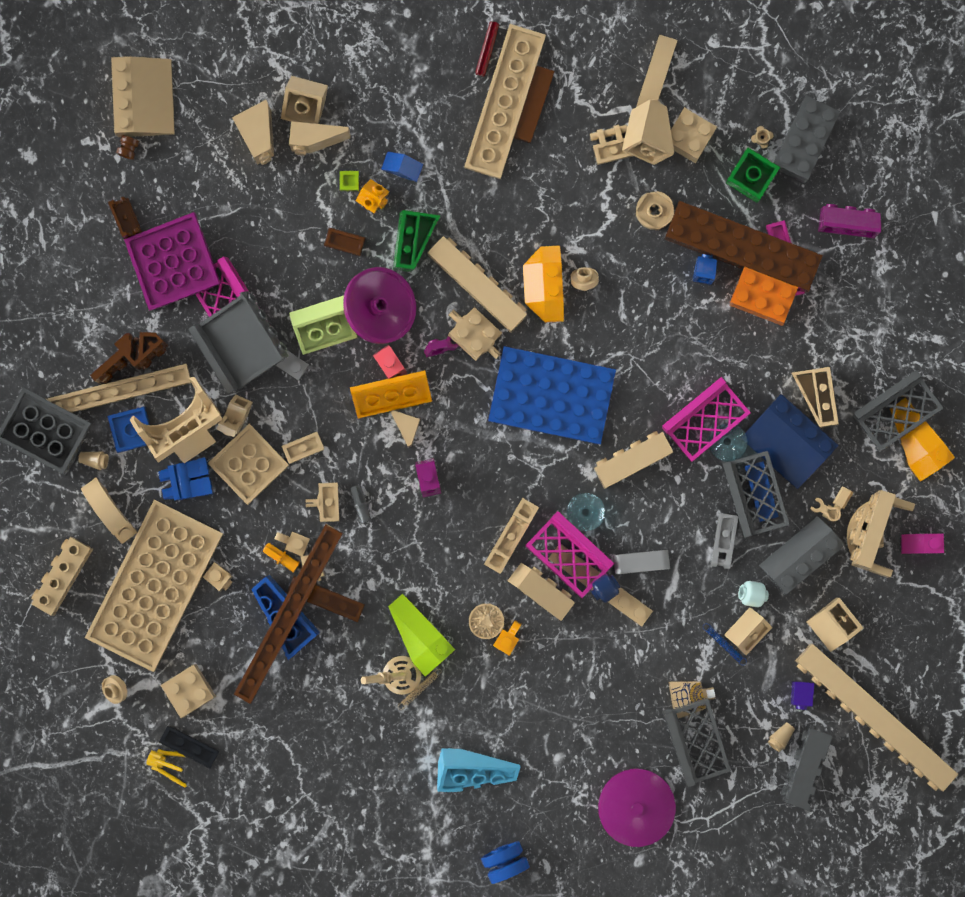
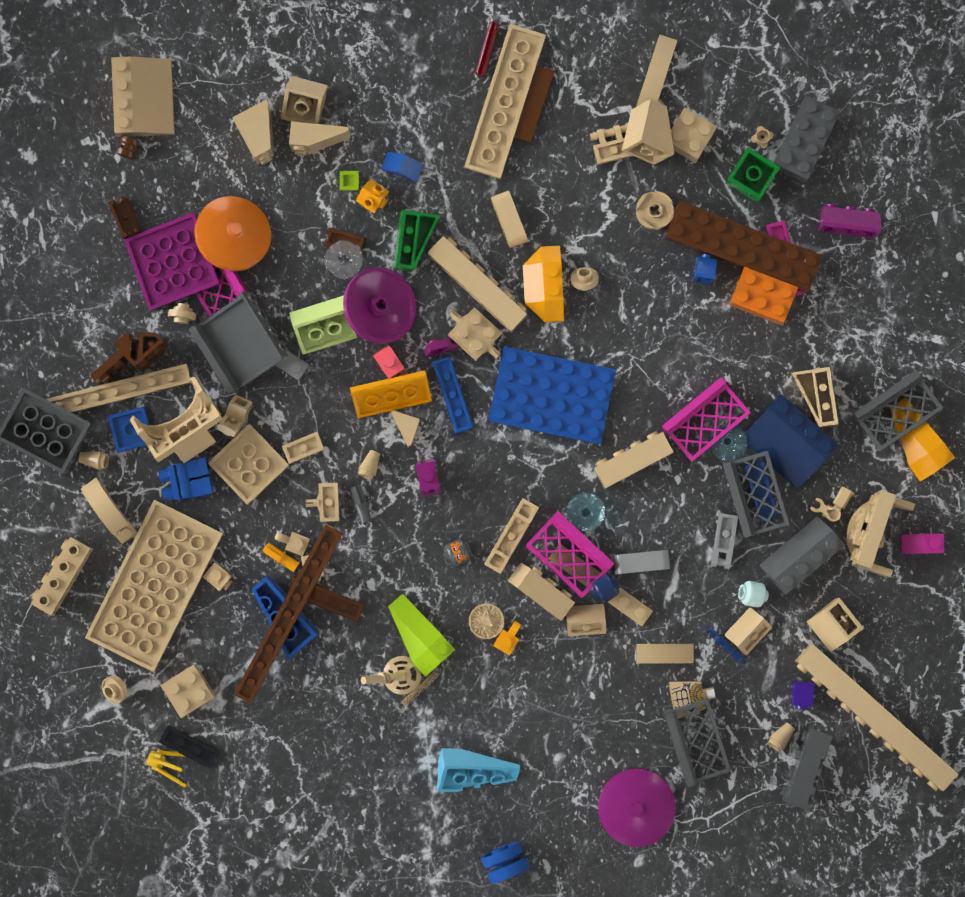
(182, 314): none -> tan plate
(232, 233): none -> orange dish
(335, 265): none -> clear plate
(369, 466): none -> tan cone
(452, 395): none -> blue tile
(457, 552): none -> dark grey head
(509, 219): none -> tan beam
(586, 620): none -> tan panel
(664, 653): none -> tan slope

